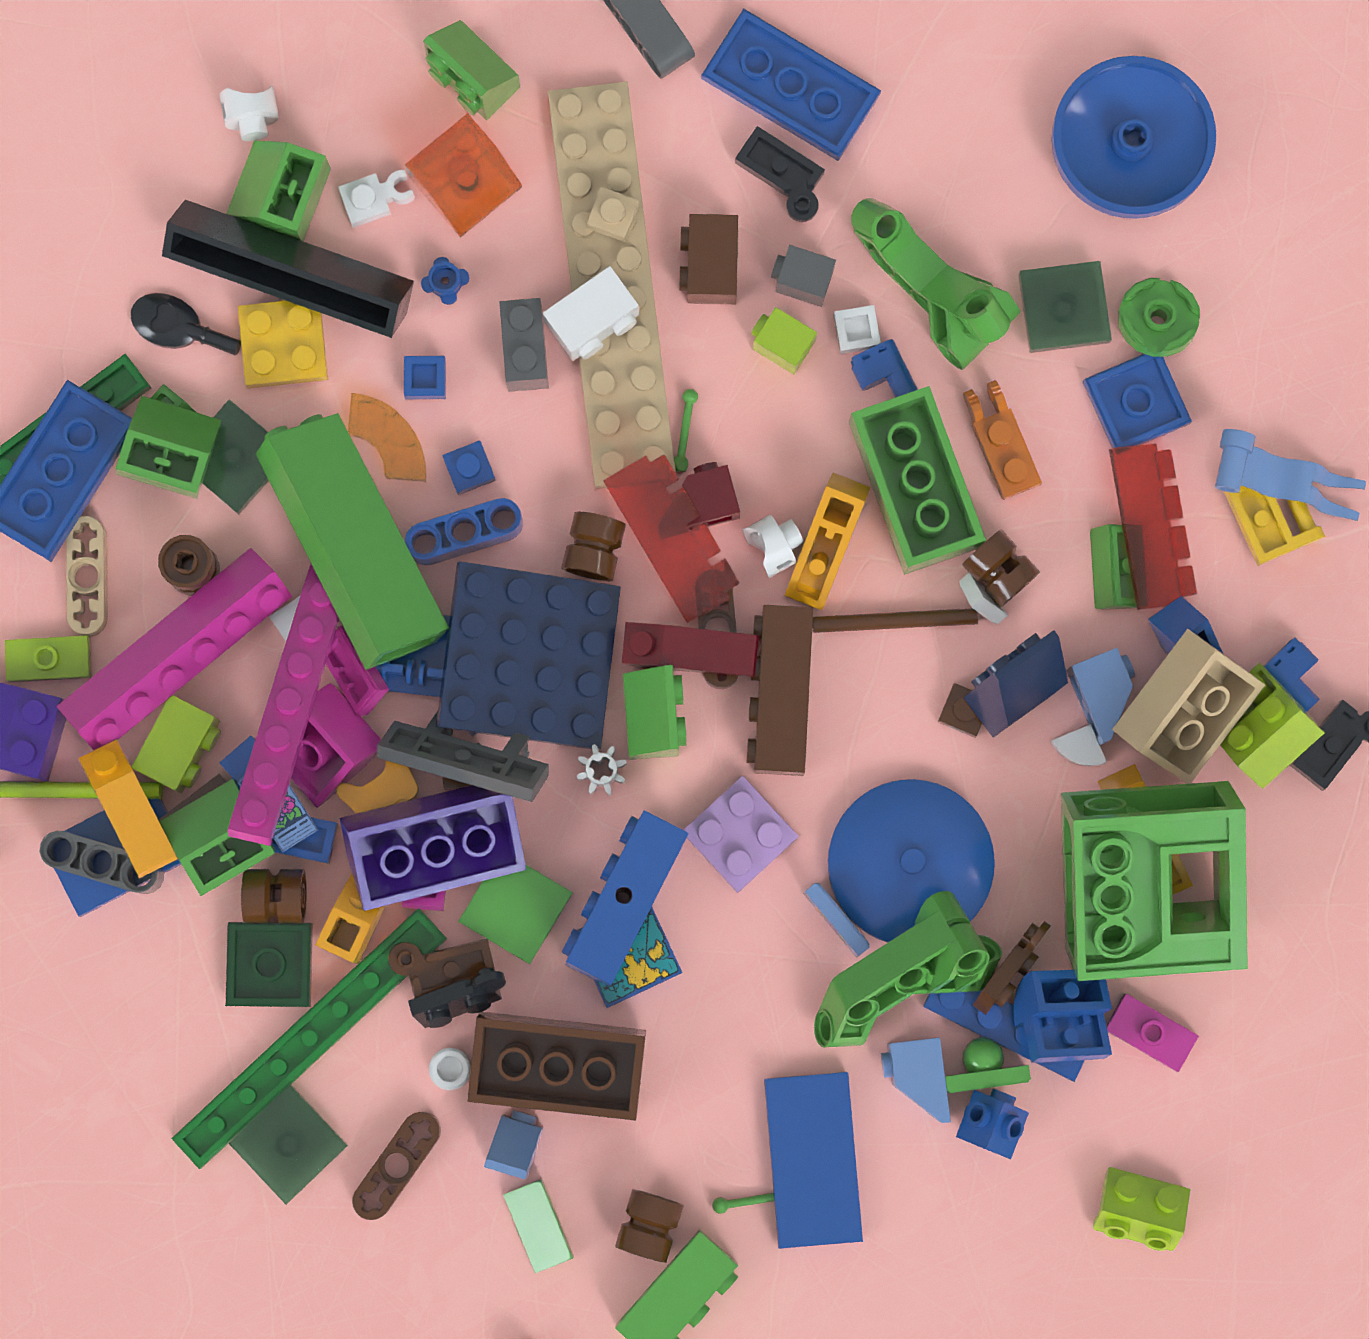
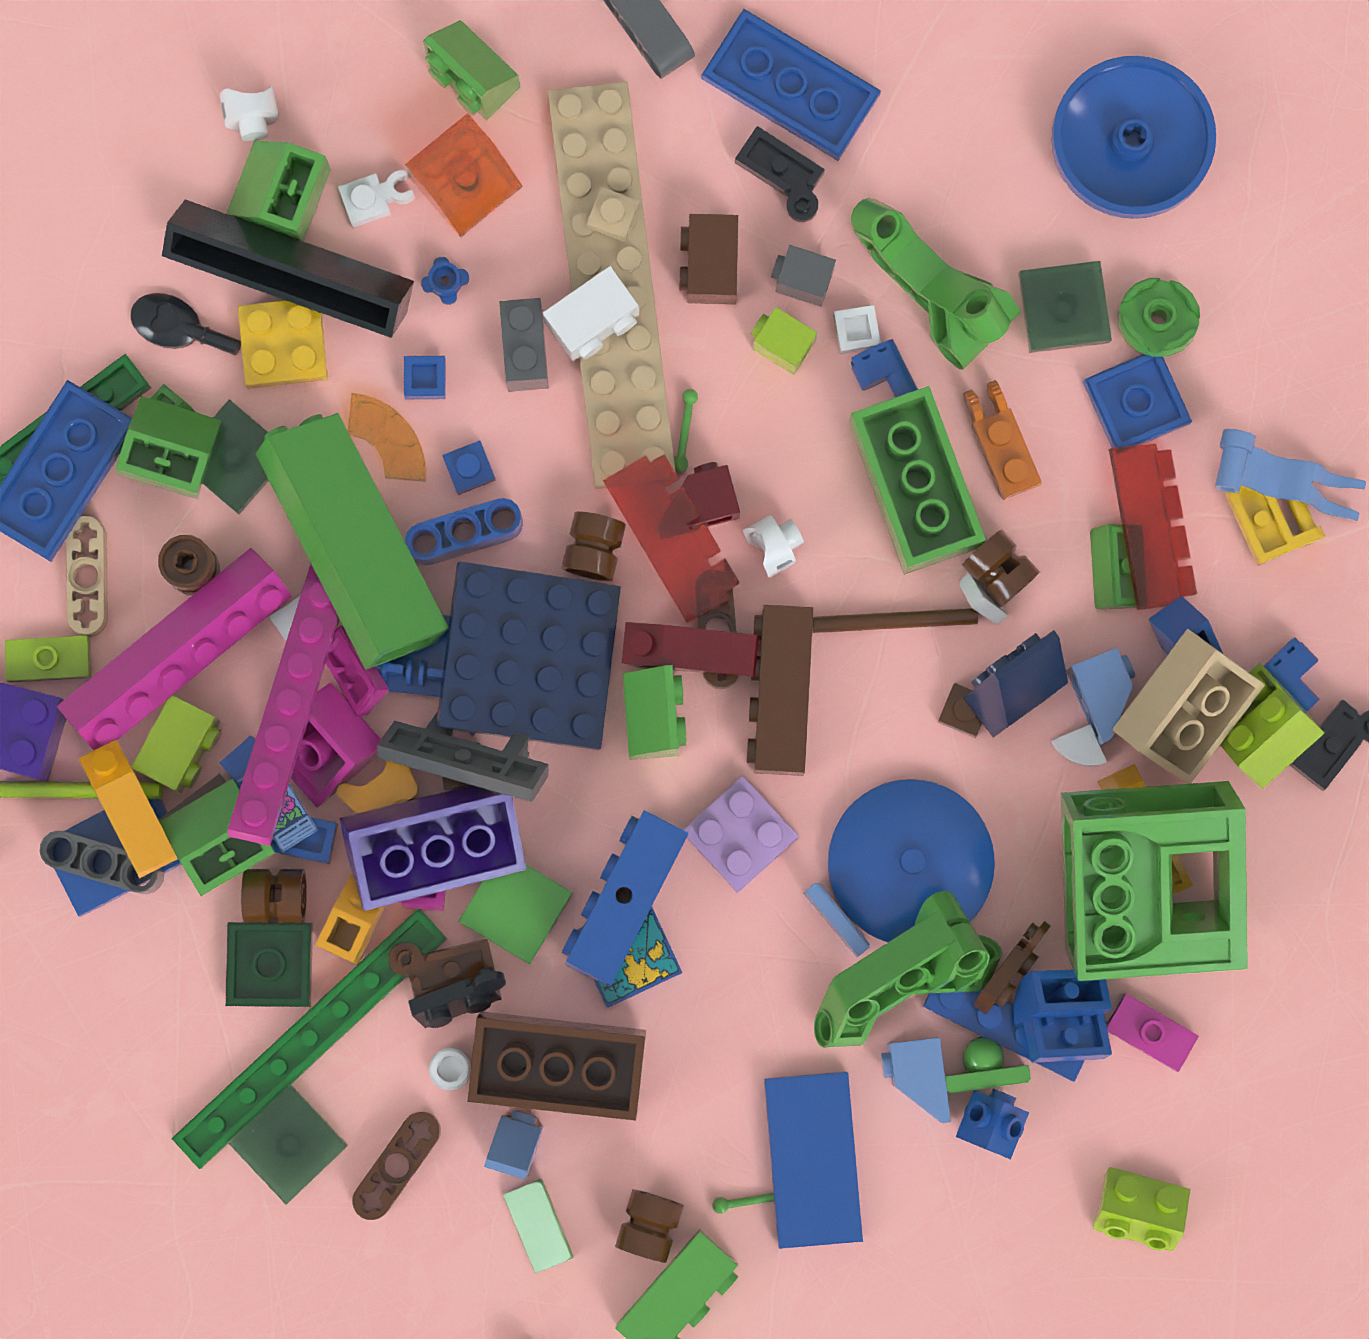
(598, 758): white gear -> none
(827, 541): light orange slope -> none

